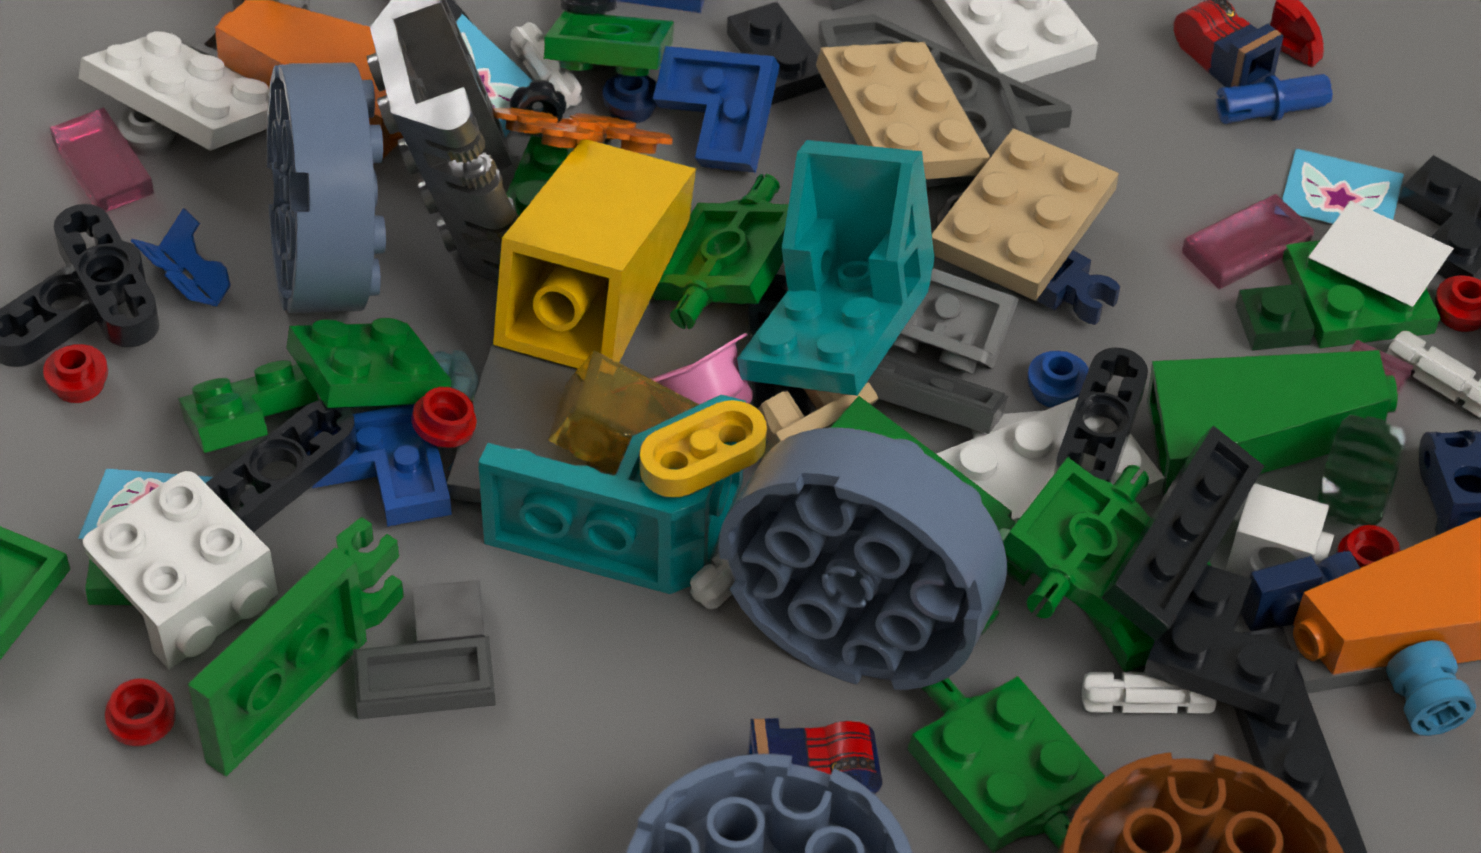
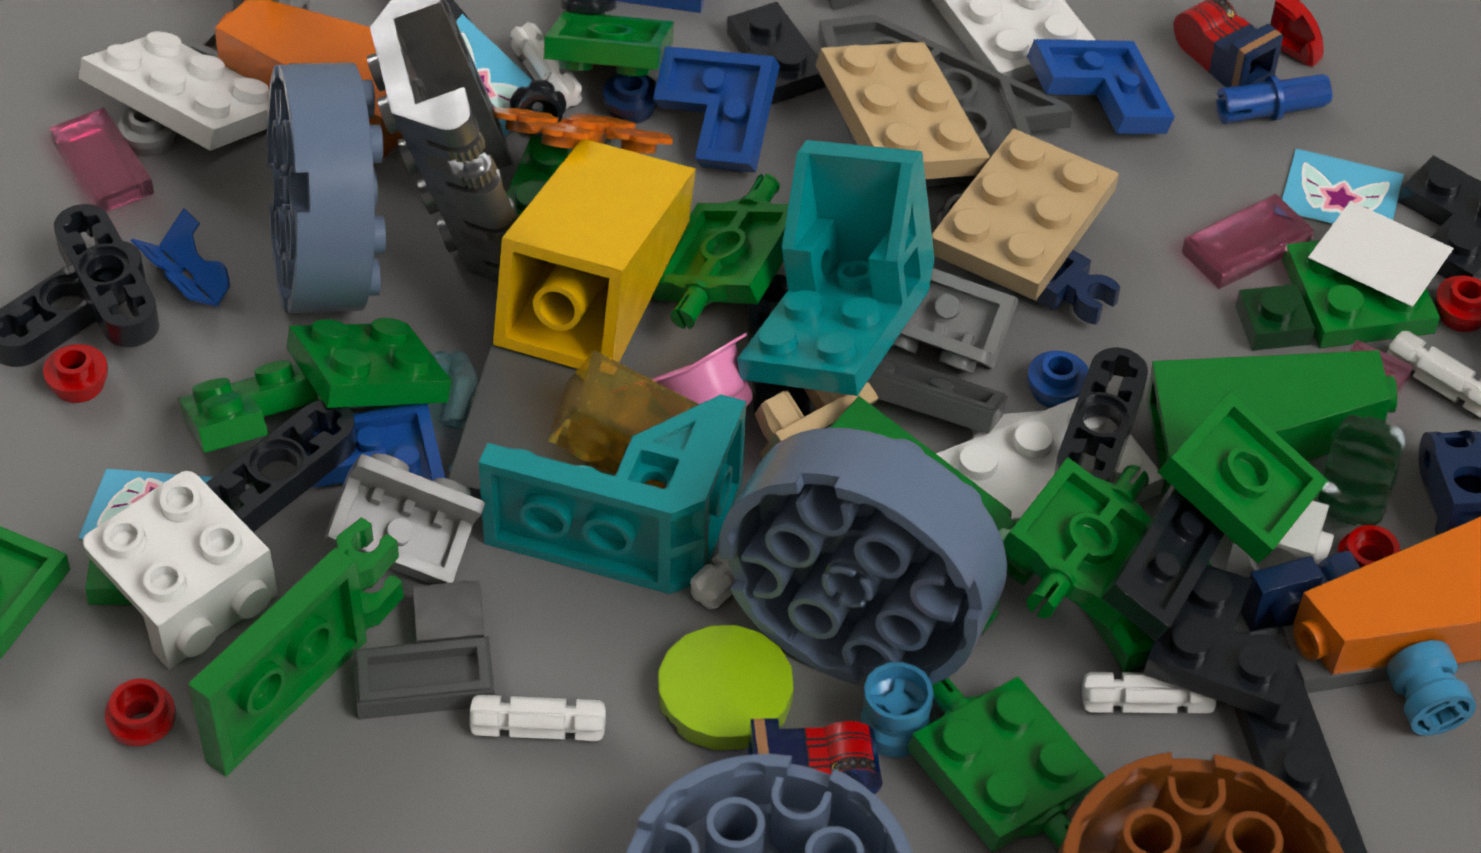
(421, 514): none -> light grey bracket
(444, 417): red plate -> none
(537, 717): none -> white axle
(699, 448): yellow plate -> none
(720, 682): none -> lime tile
(896, 706): none -> dark azure wheel
(1110, 71): none -> blue plate
(1243, 477): none -> green plate

